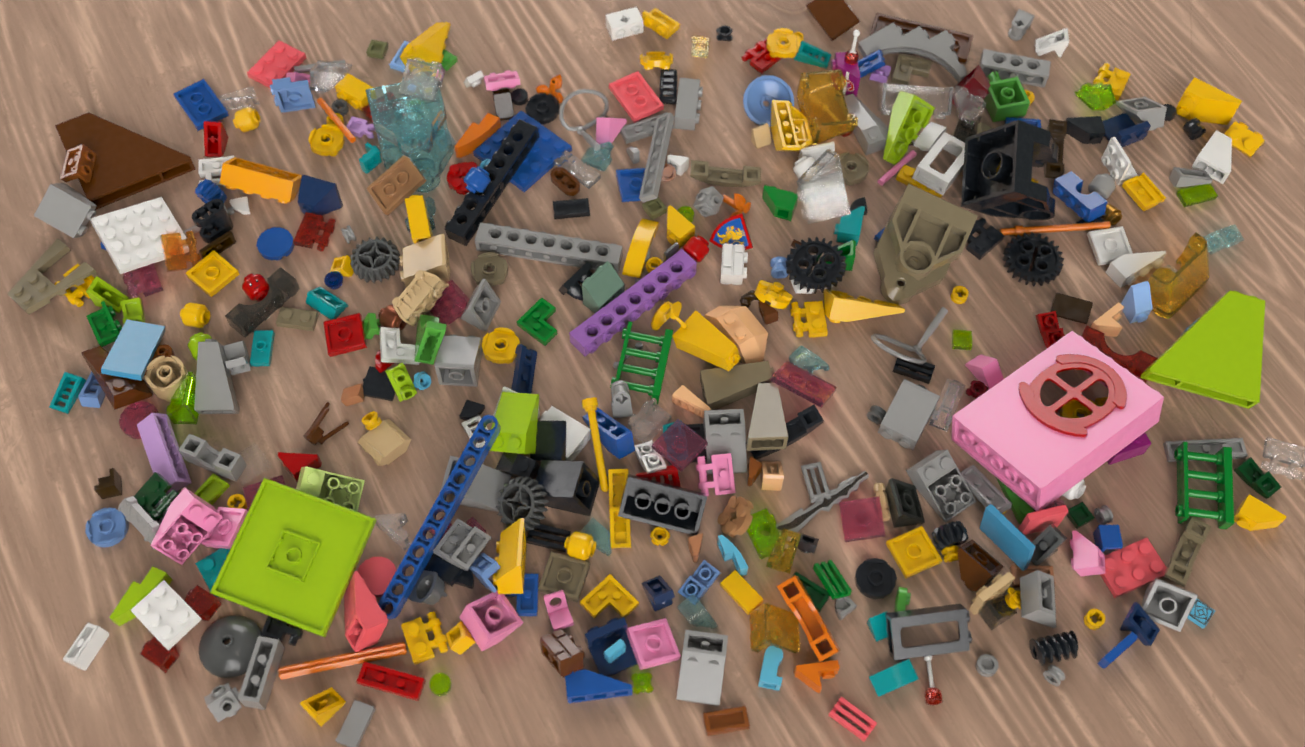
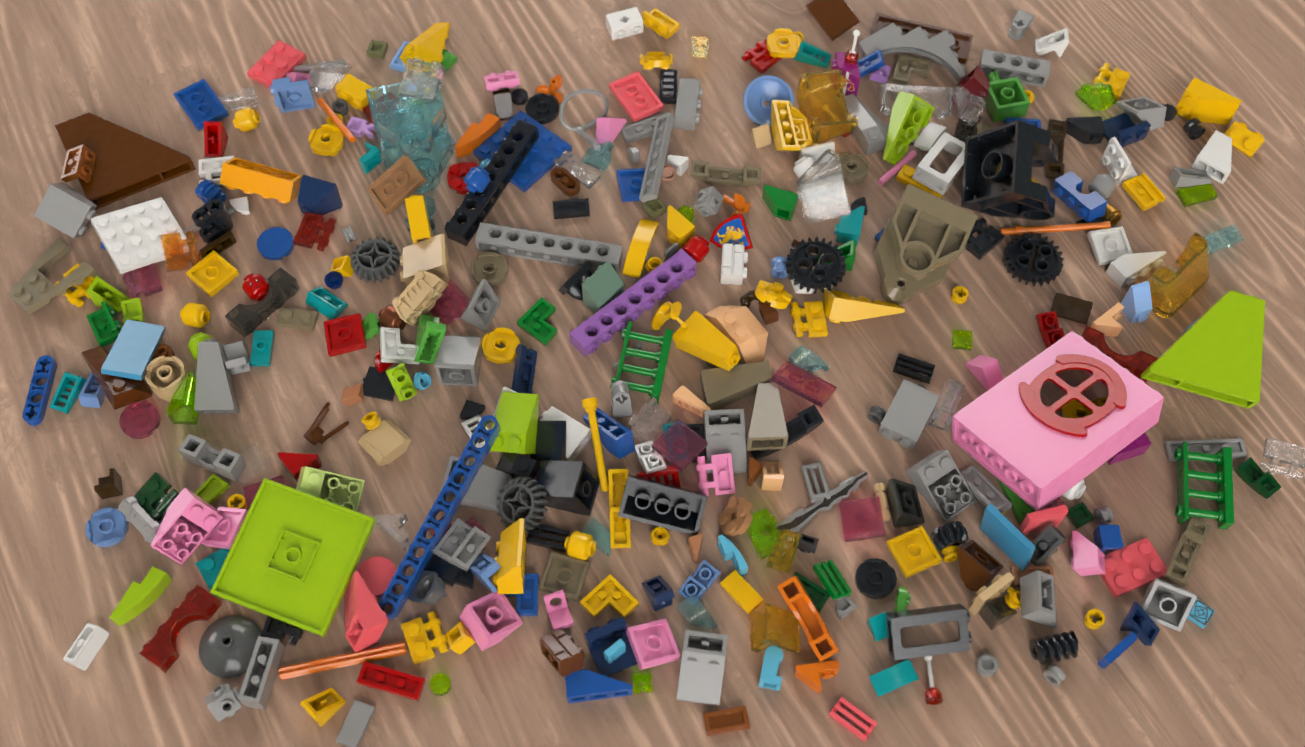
(35, 390): none -> blue beam
(163, 450): lavender brick -> none
(166, 615): white plate -> none
(474, 80): white plate -> none
(724, 33): black plate -> none
(916, 348): light grey piece -> none
(976, 385): dark red plate -> none
(1256, 515): yellow slope -> none

